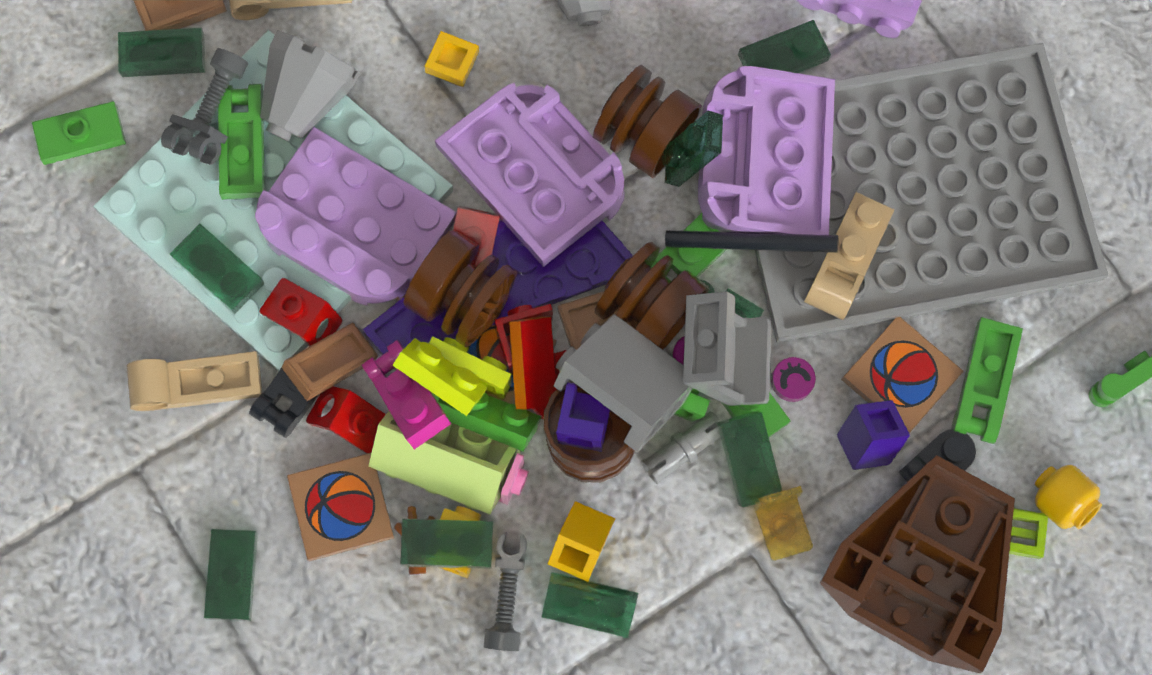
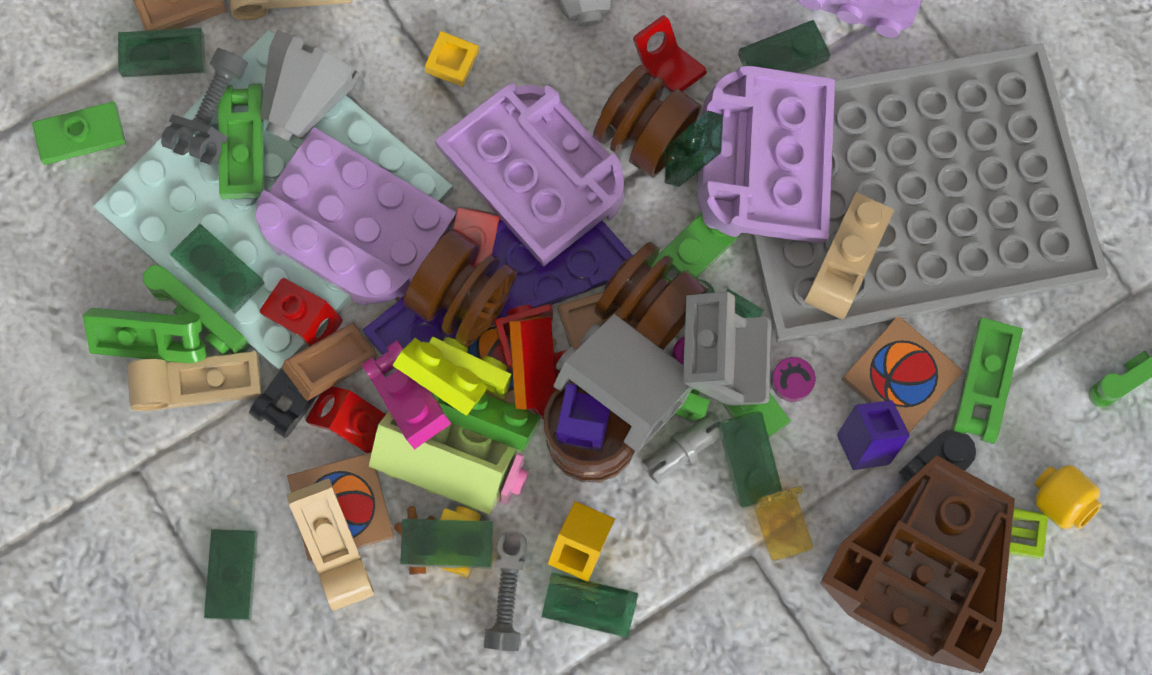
(144, 335): none -> bright green plate
(221, 334): none -> bright green plate
(330, 544): none -> tan plate
(669, 59): none -> red bracket
(752, 241): black bar -> none

